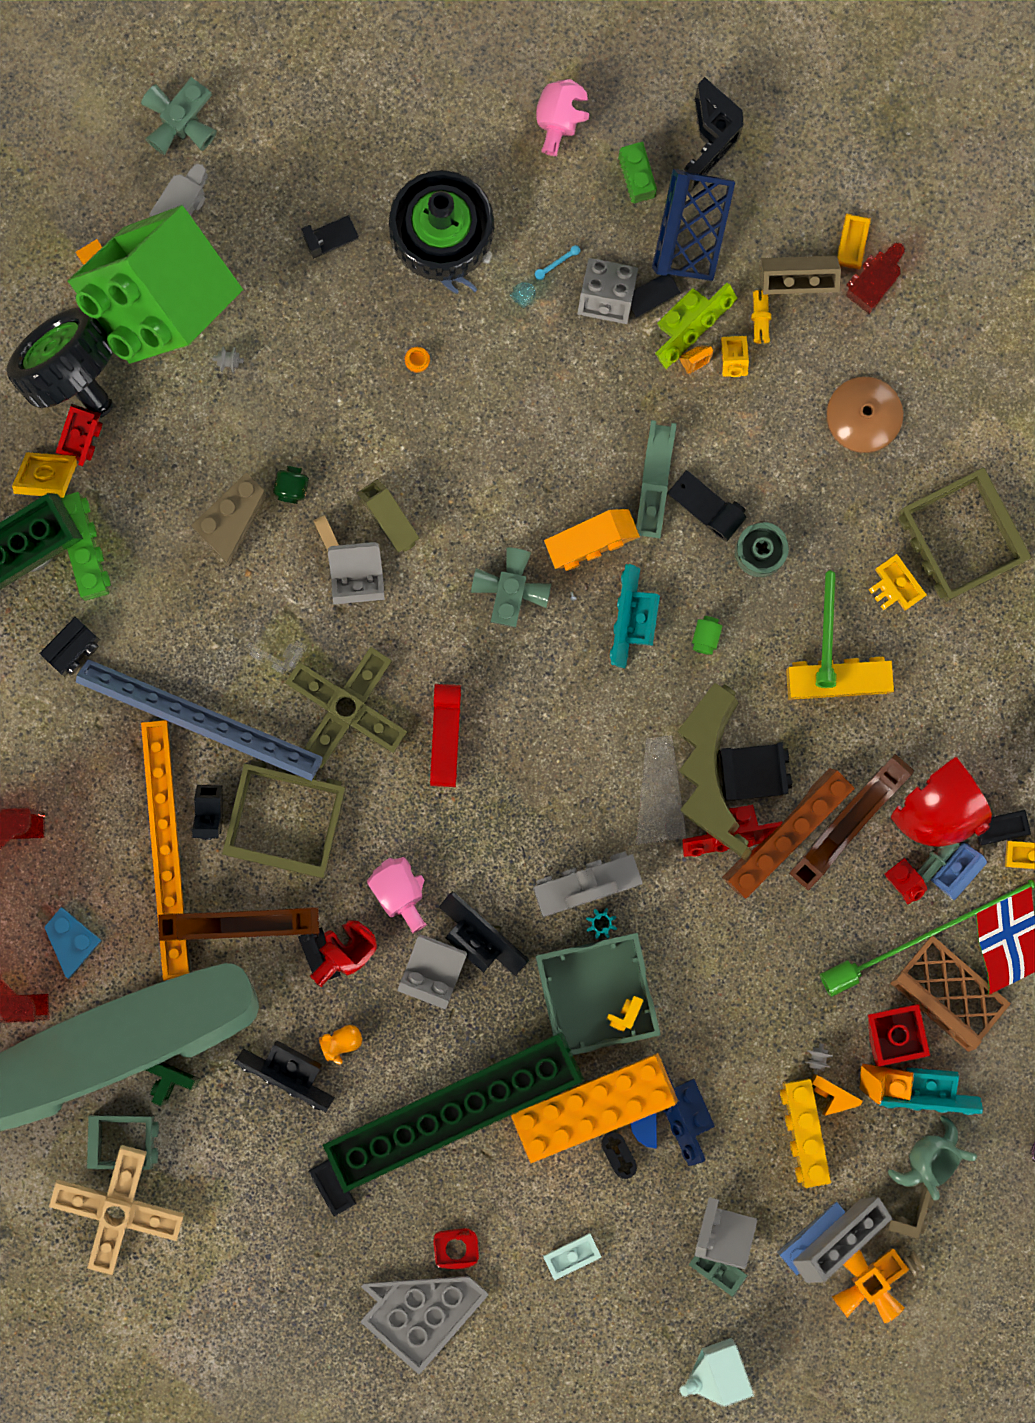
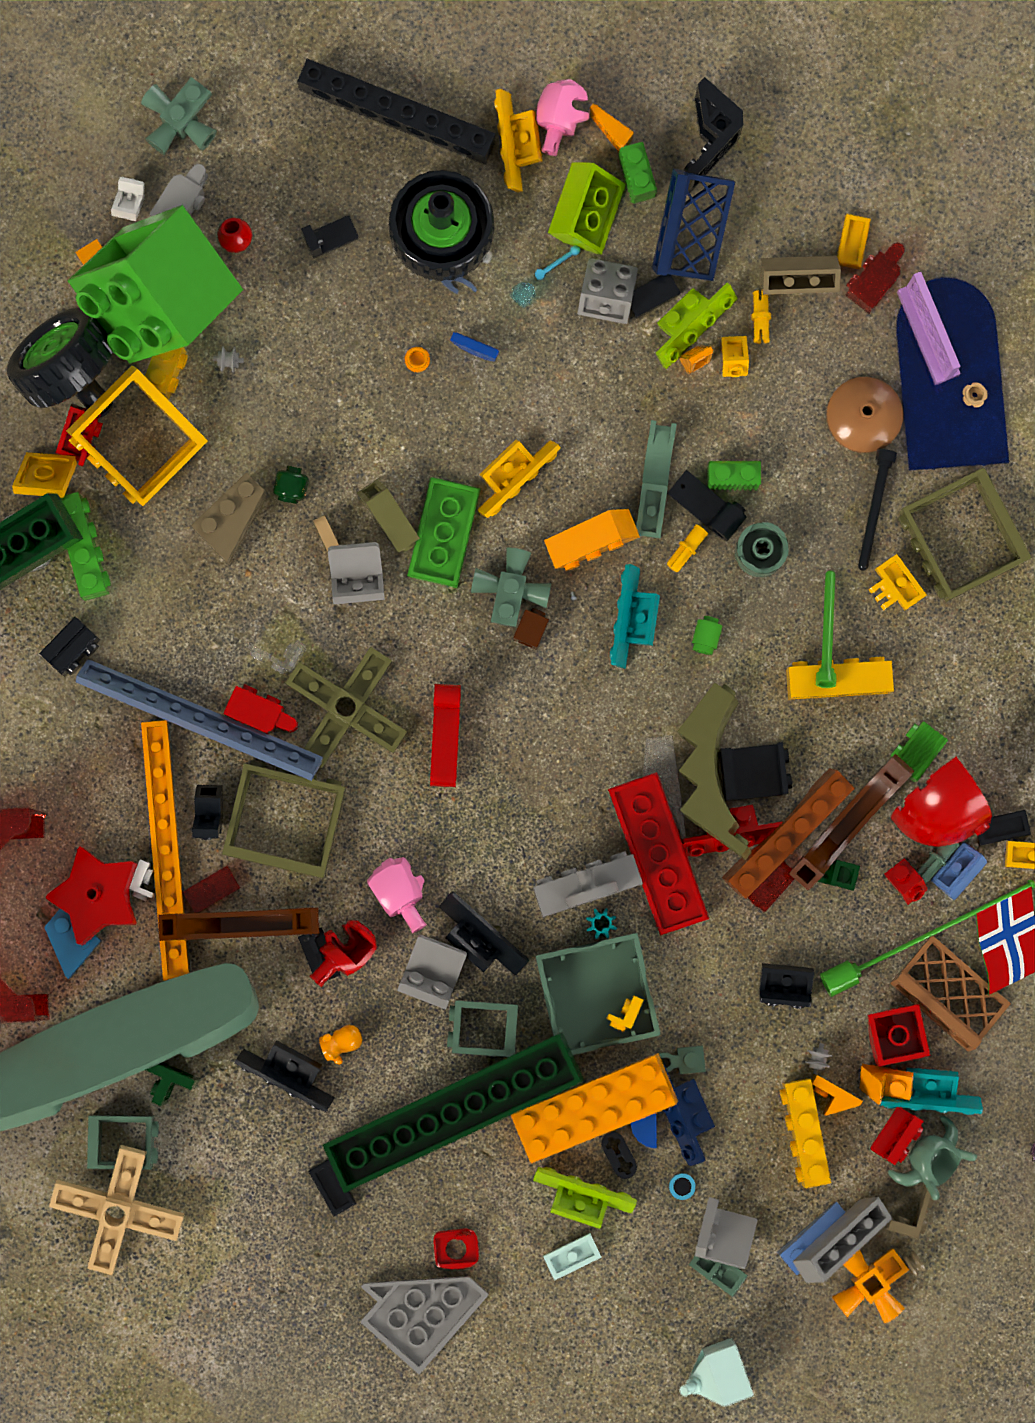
(112, 897): none -> red plate
(128, 199): none -> white bracket
(142, 876): none -> white bracket
(165, 369): none -> yellow brick
(169, 469): none -> yellow window
(211, 889): none -> clear red plate
(234, 235): none -> red piece
(258, 712): none -> red hinge
(396, 111): none -> black brick
(443, 532): none -> bright green tile
(474, 347): none -> blue tile
(510, 1035): none -> sand green window
(511, 471): none -> yellow bracket
(519, 139): none -> yellow bracket
(531, 628): none -> reddish brown brick
(582, 1200): none -> lime bracket
(586, 207): none -> lime slope
(614, 130): none -> light orange slope
(658, 853): none -> red tile
(682, 1186): none -> tile
(687, 548): none -> yellow axle
(687, 1060): none -> sand green plate
(733, 475): none -> bright green brick
(771, 888): none -> clear red hinge
(786, 985): none -> black bracket
(841, 875): none -> dark green slope
(885, 459): none -> black piece
(897, 1135): none -> red bracket
(920, 748): none -> bright green brick
(929, 330): none -> lavender fence
(936, 420): none -> clear blue piece
(979, 390): none -> tan plate

